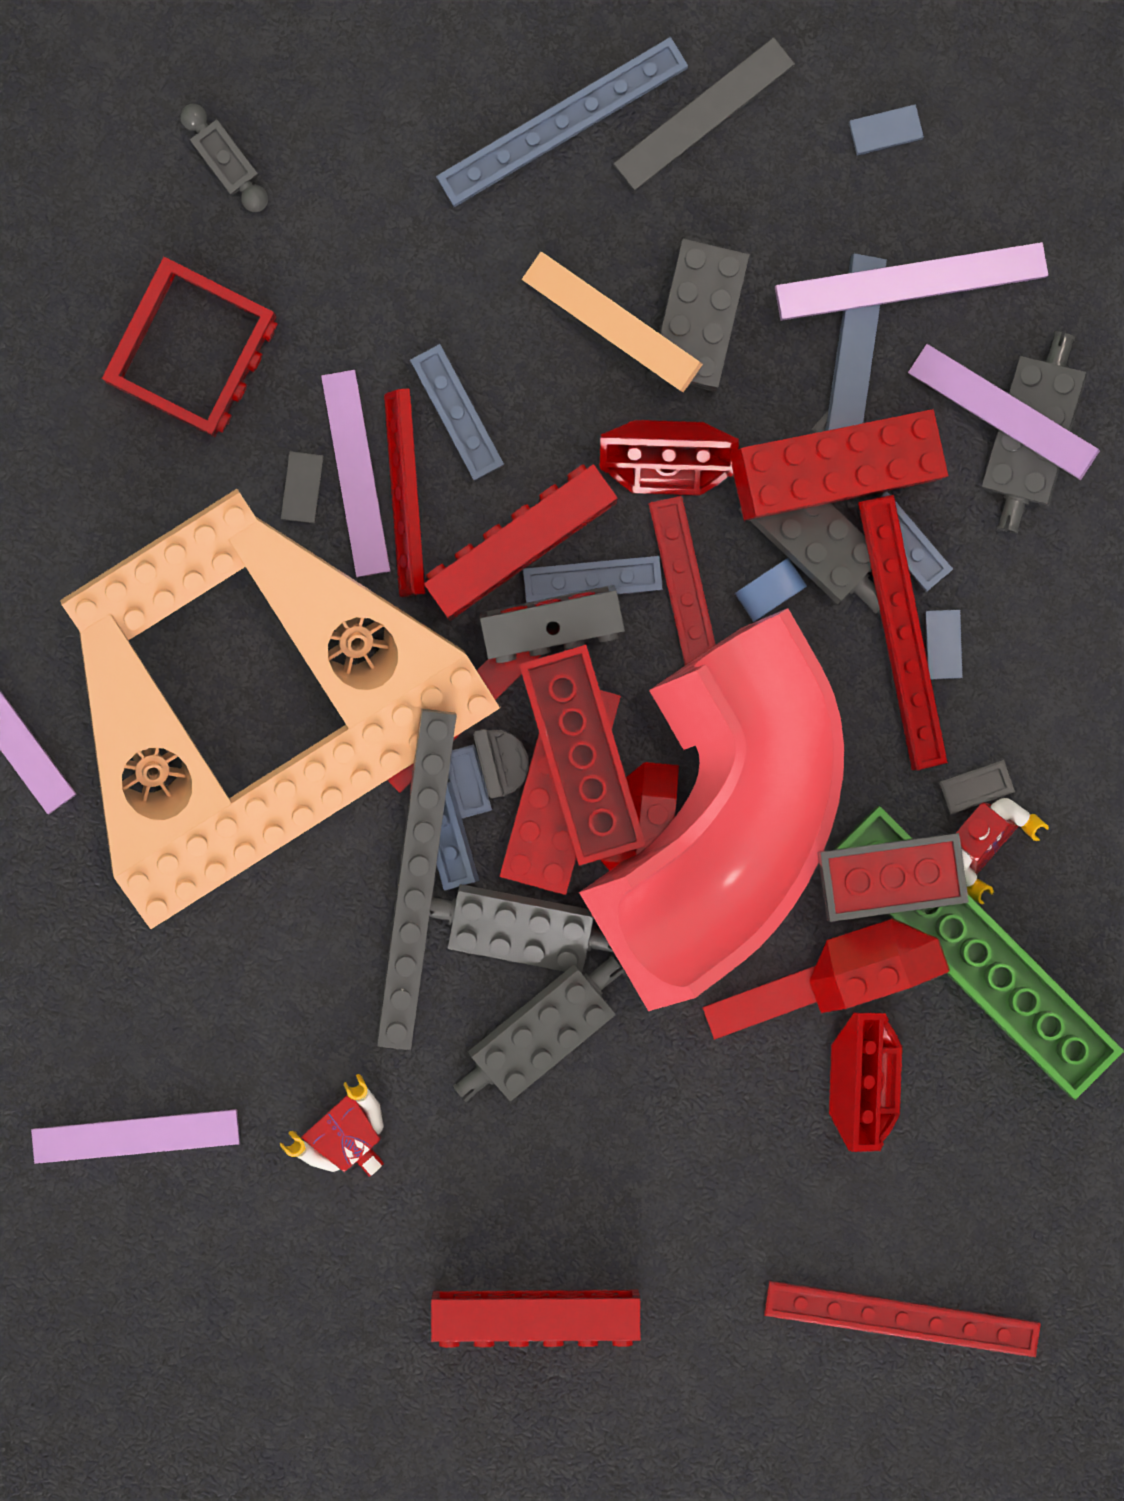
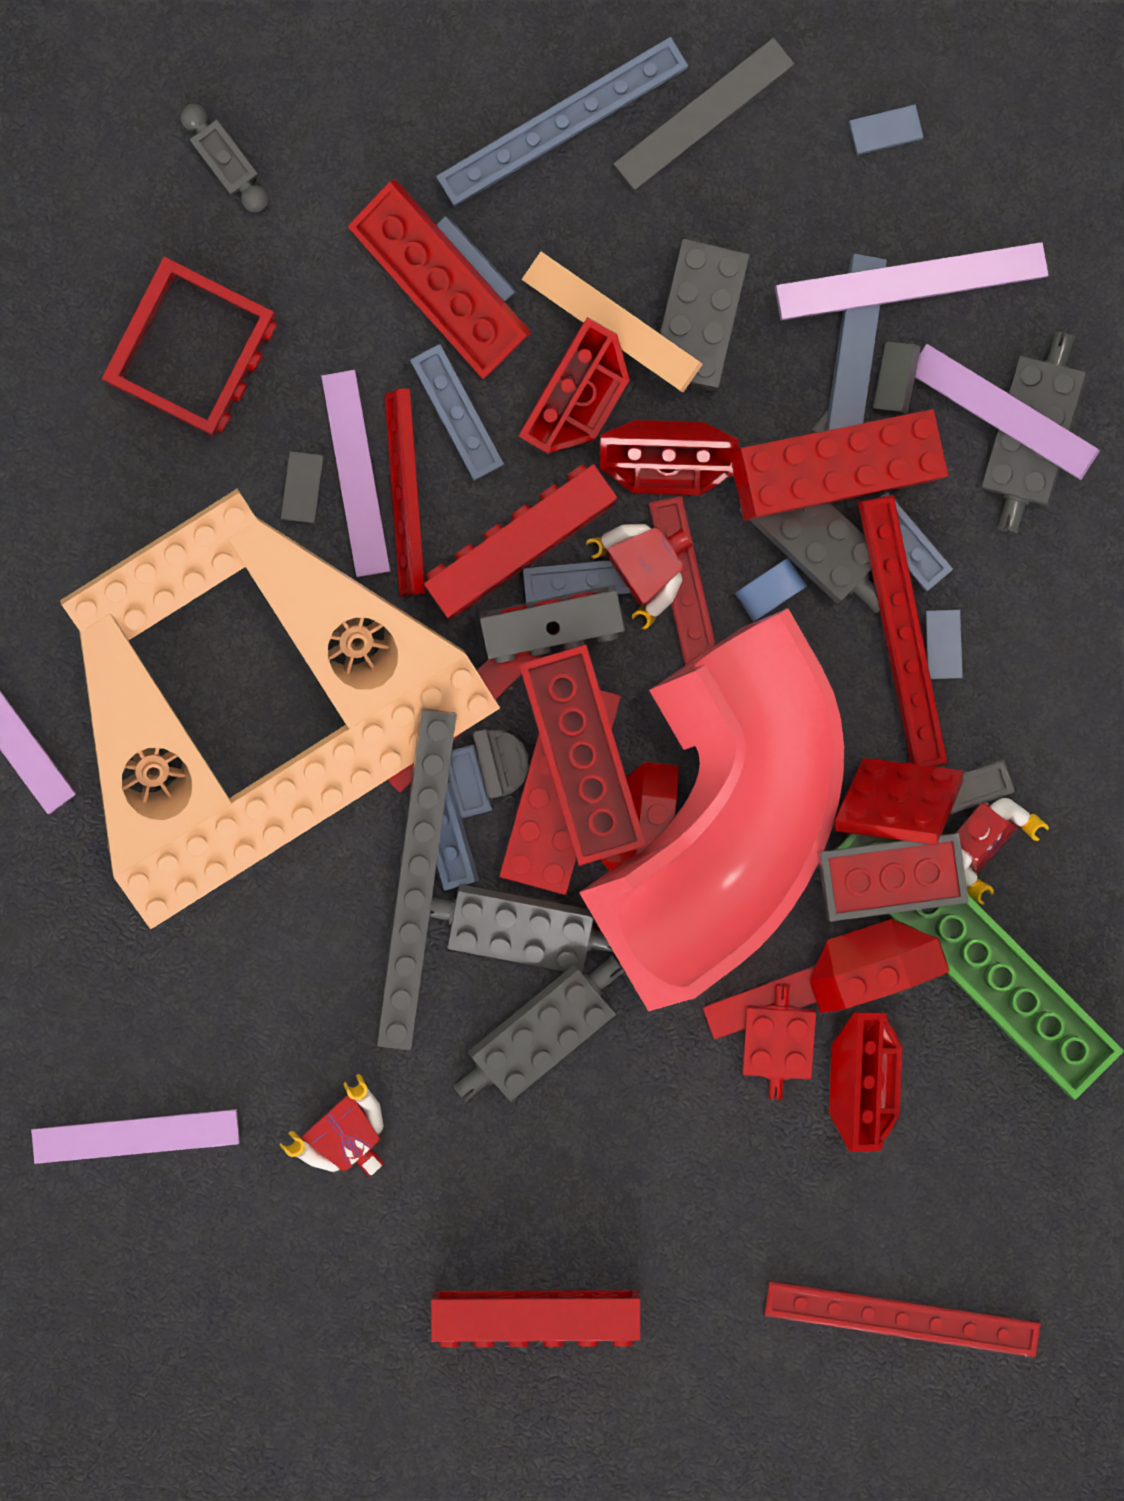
(439, 279): none -> red plate
(477, 260): none -> sand blue plate
(579, 391): none -> red wedge
(645, 564): none -> torso
(779, 1041): none -> red plate
(896, 377): none -> dark grey tile
(899, 801): none -> red plate

